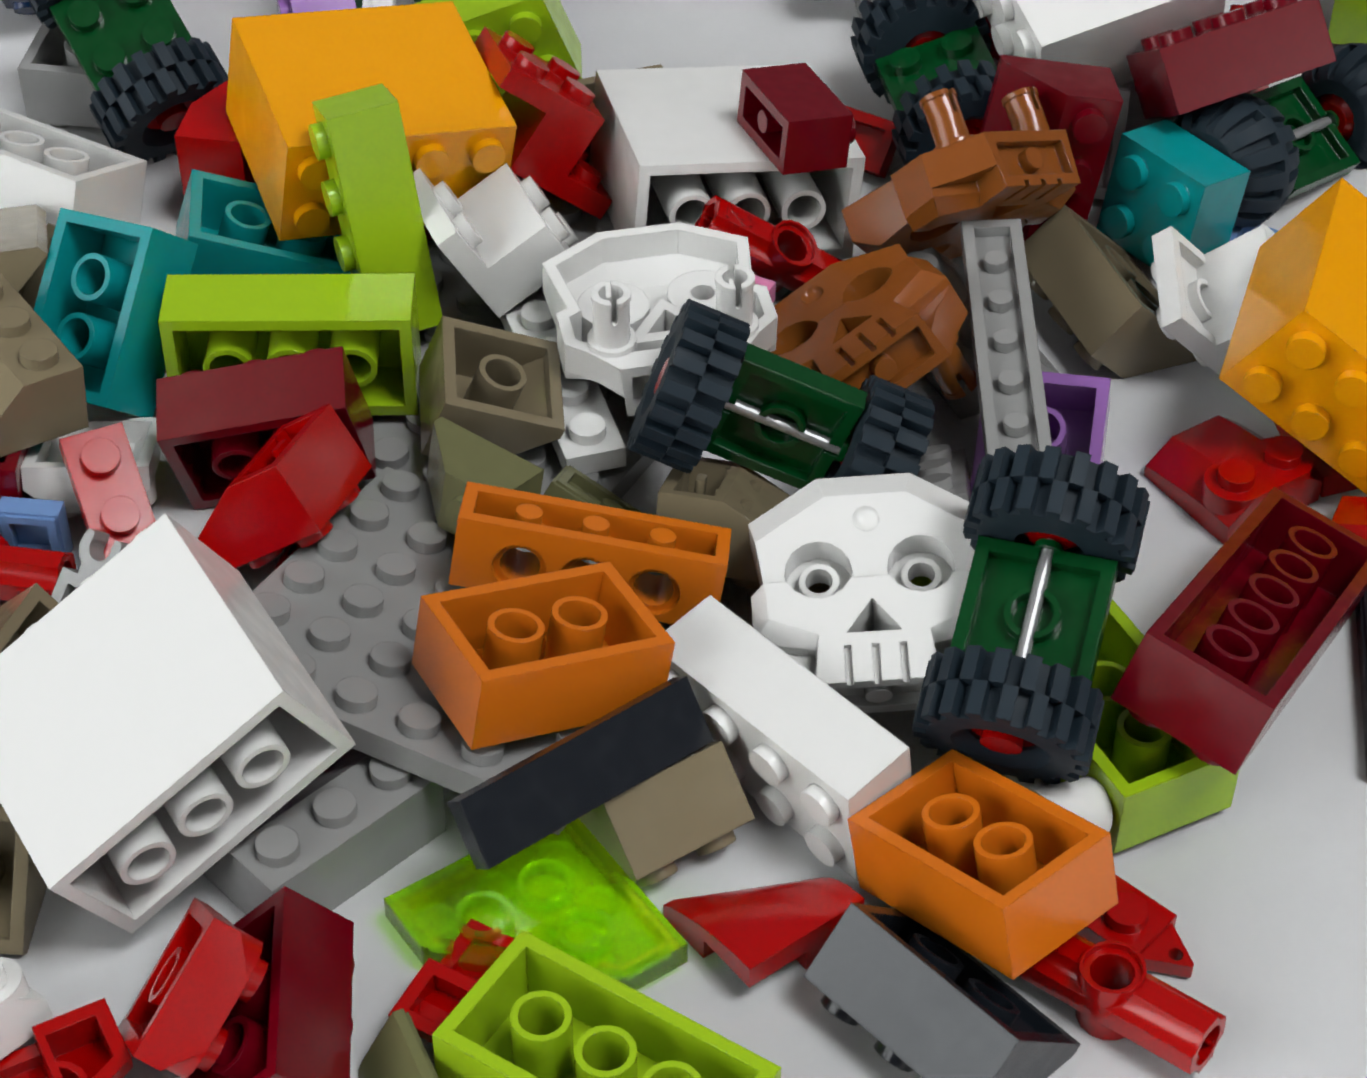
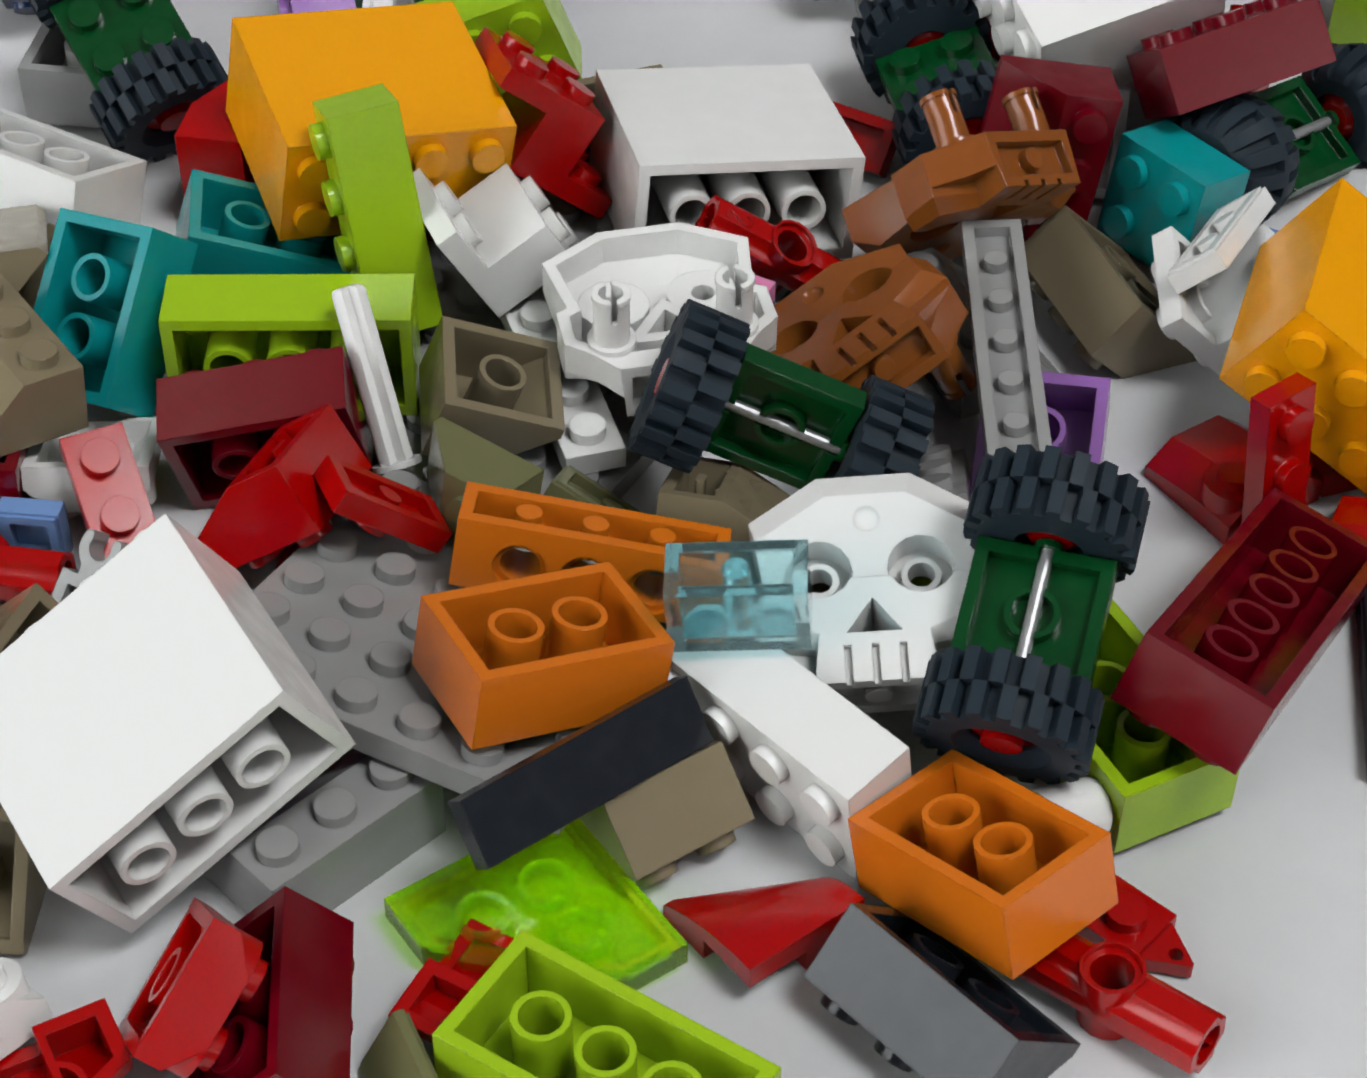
(373, 379): none -> white axle
(382, 504): none -> red plate
(738, 595): none -> clear light blue brick
(795, 118): dark red brick -> none
(1221, 239): none -> white tile
(1279, 441): none -> red plate

